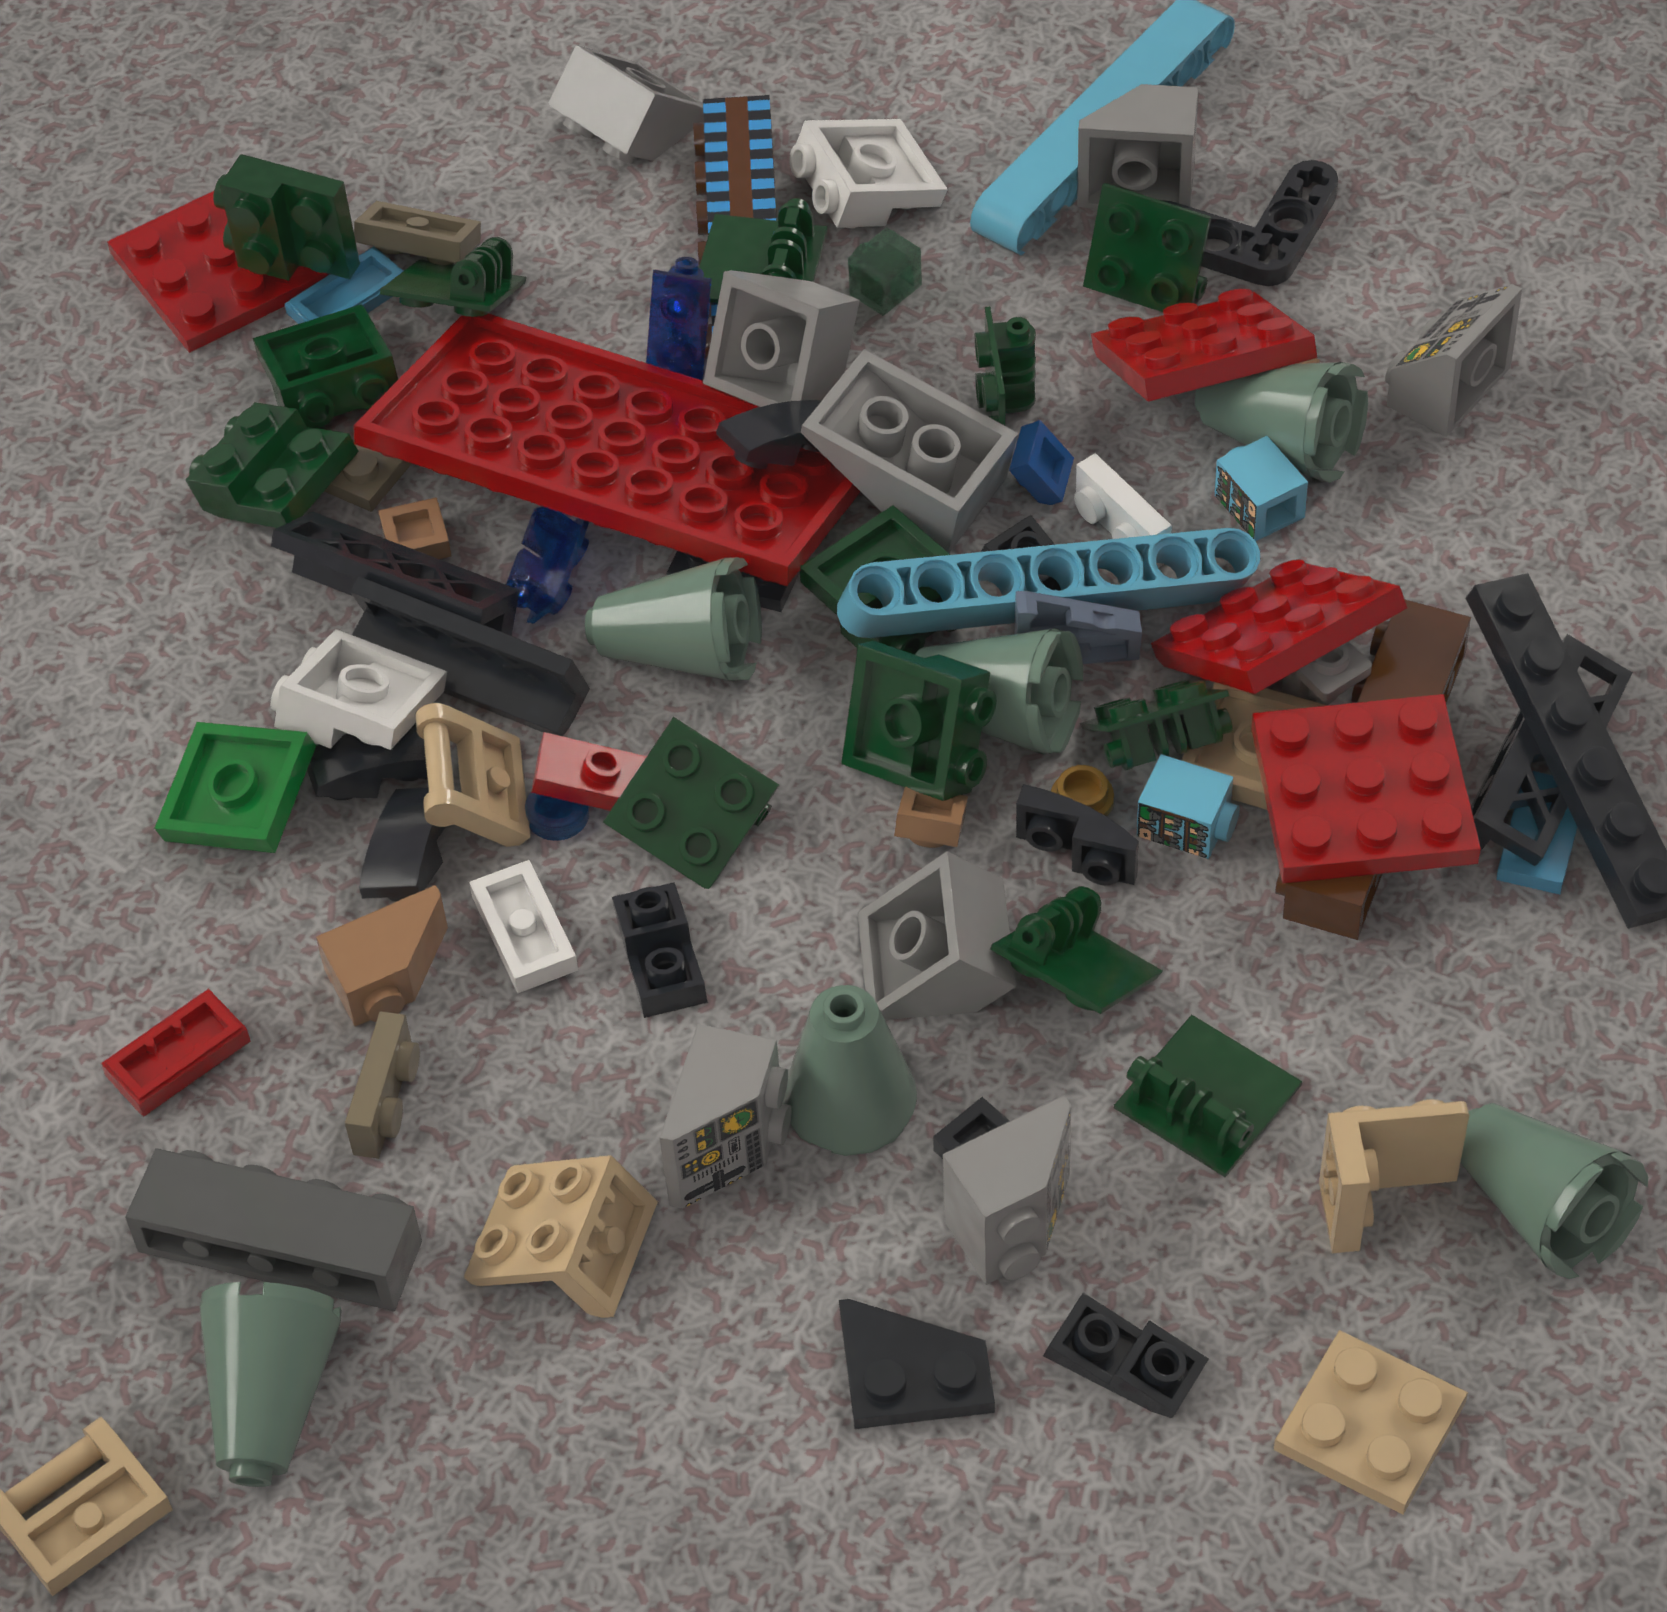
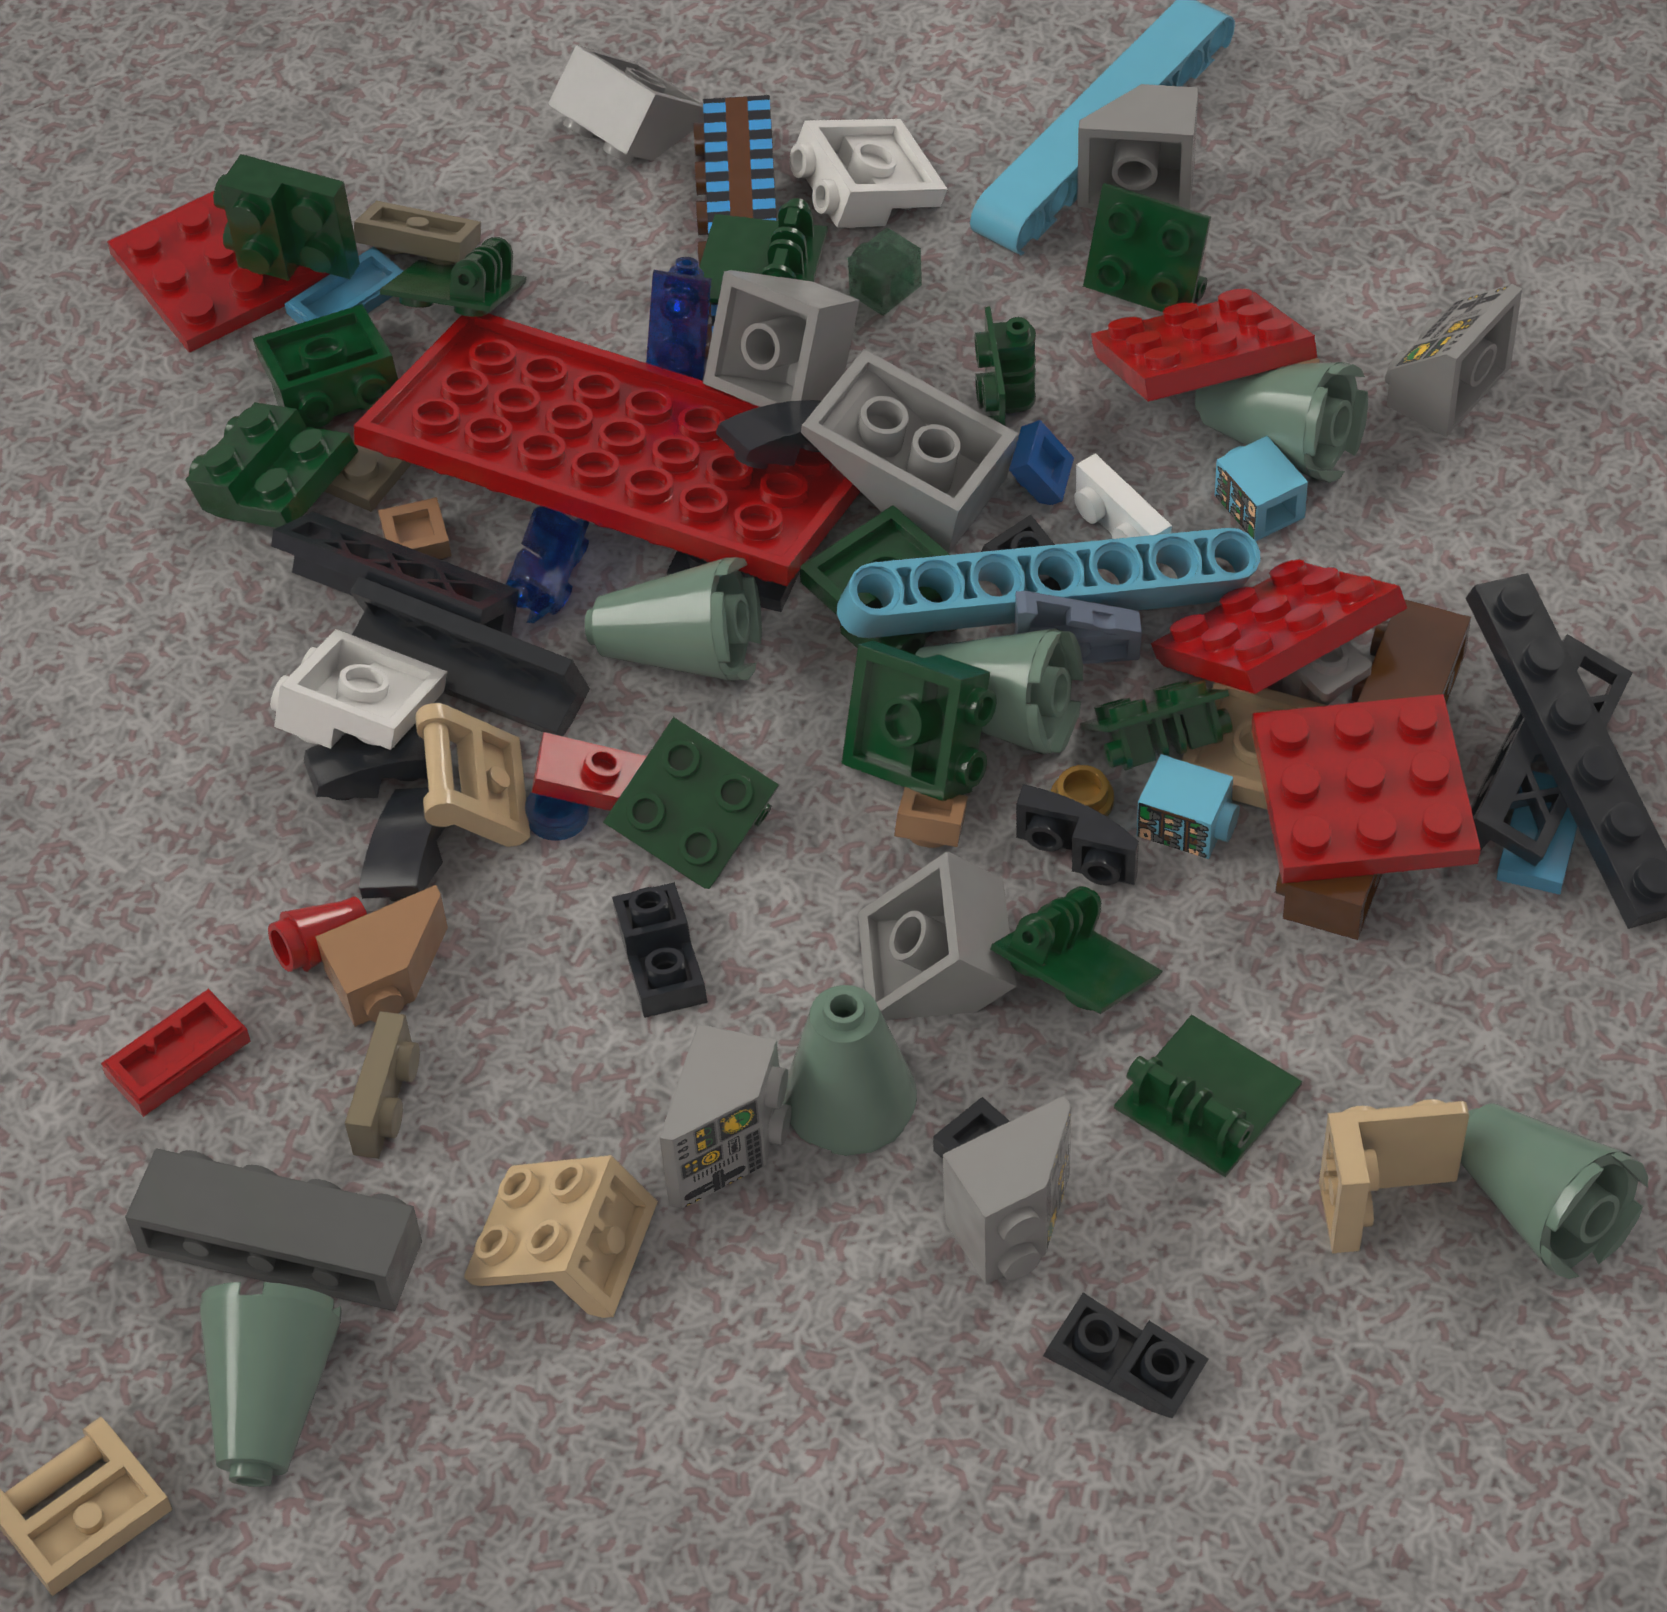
(235, 787): green plate -> none
(296, 931): none -> red cone
(523, 926): white plate -> none
(911, 1369): black wing -> none
(1255, 243): black beam -> none
(1370, 1421): tan plate -> none

